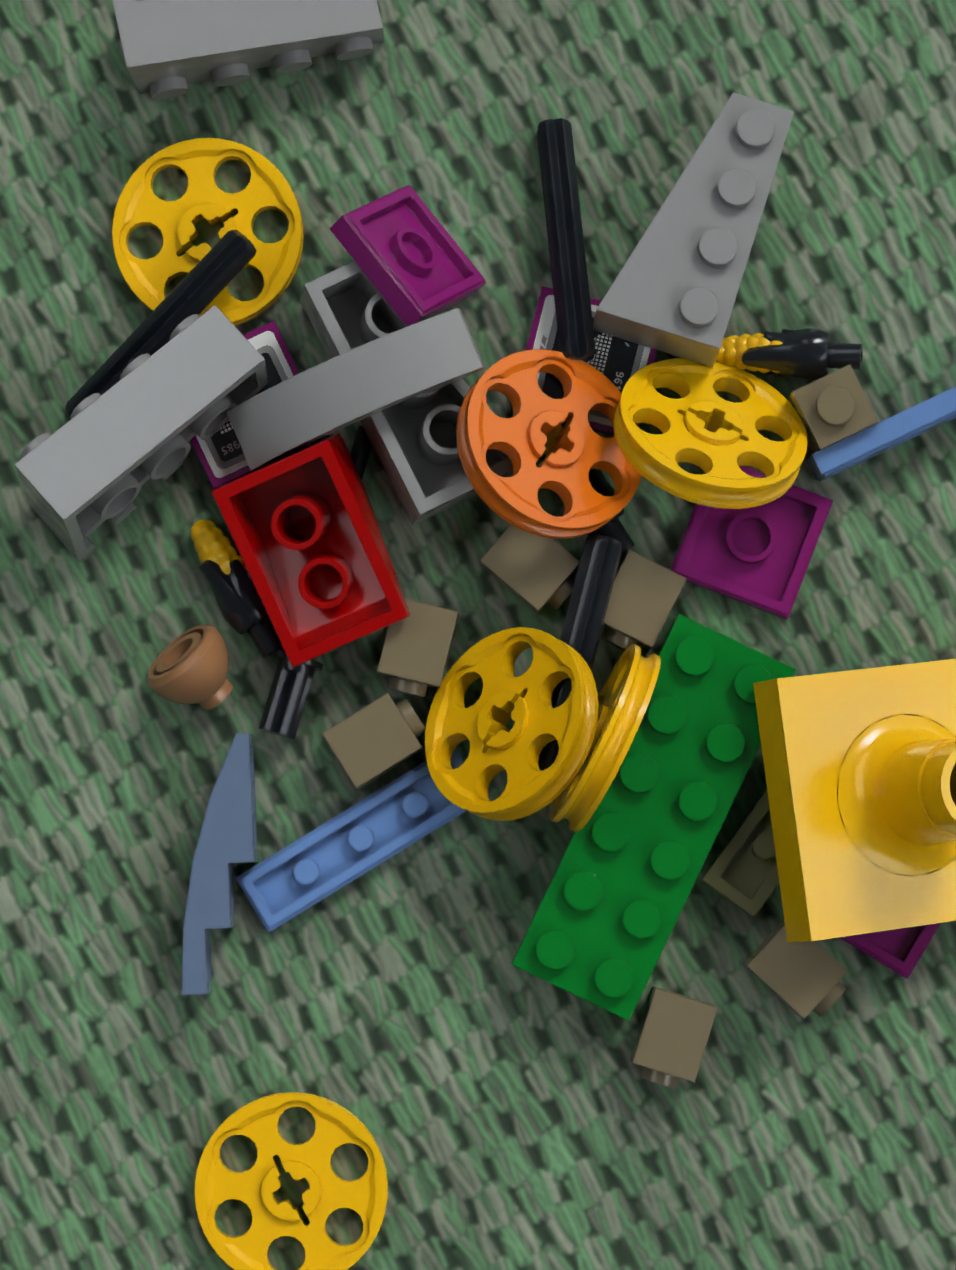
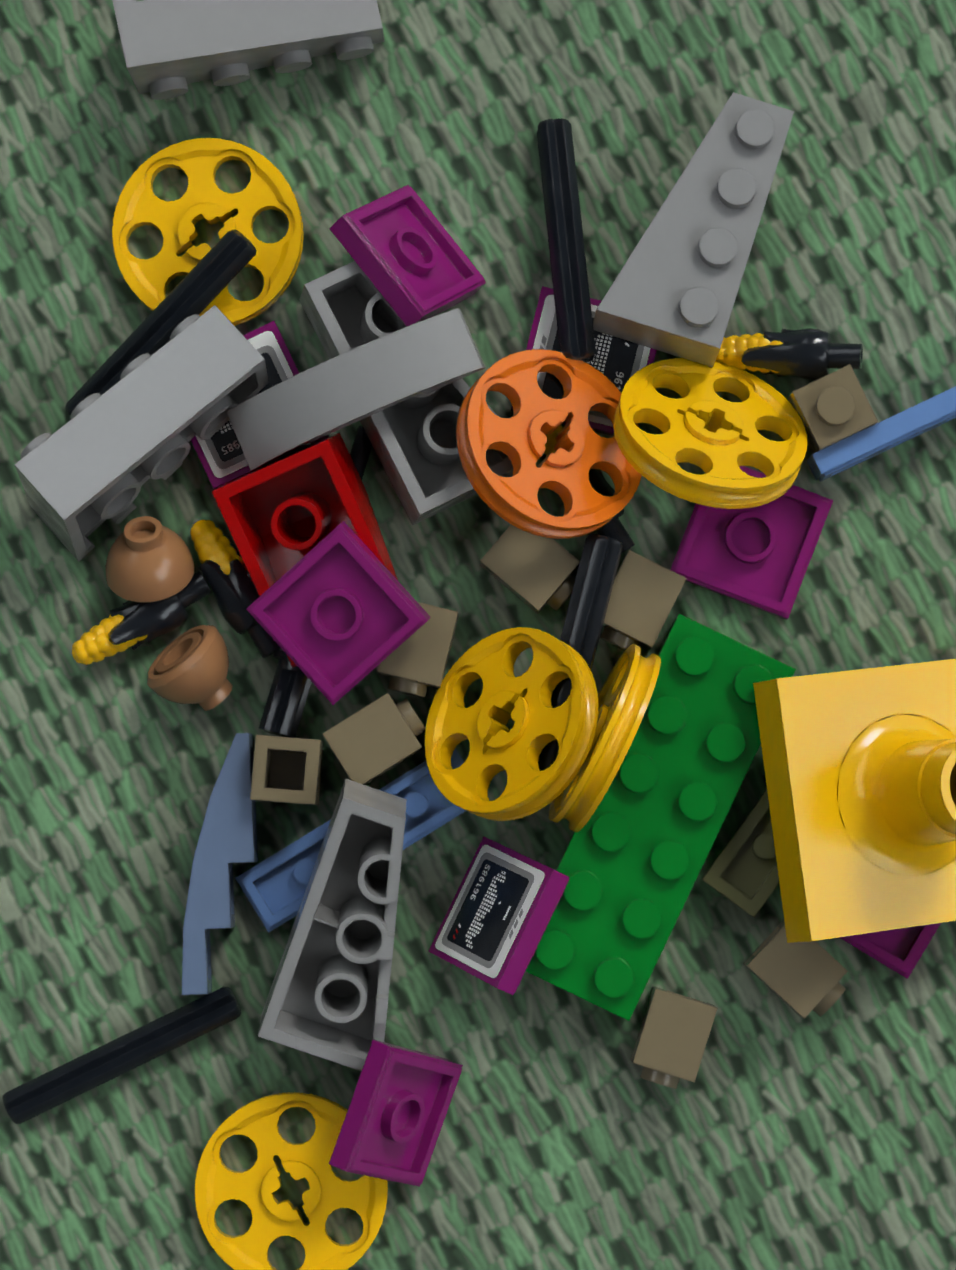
(121, 1055): none -> black axle
(137, 623): none -> black piece
(148, 562): none -> medium nougat brick
(287, 770): none -> dark tan brick
(338, 613): none -> magenta tile
(340, 950): none -> light grey wedge
(396, 1114): none -> magenta tile
(499, 915): none -> tile

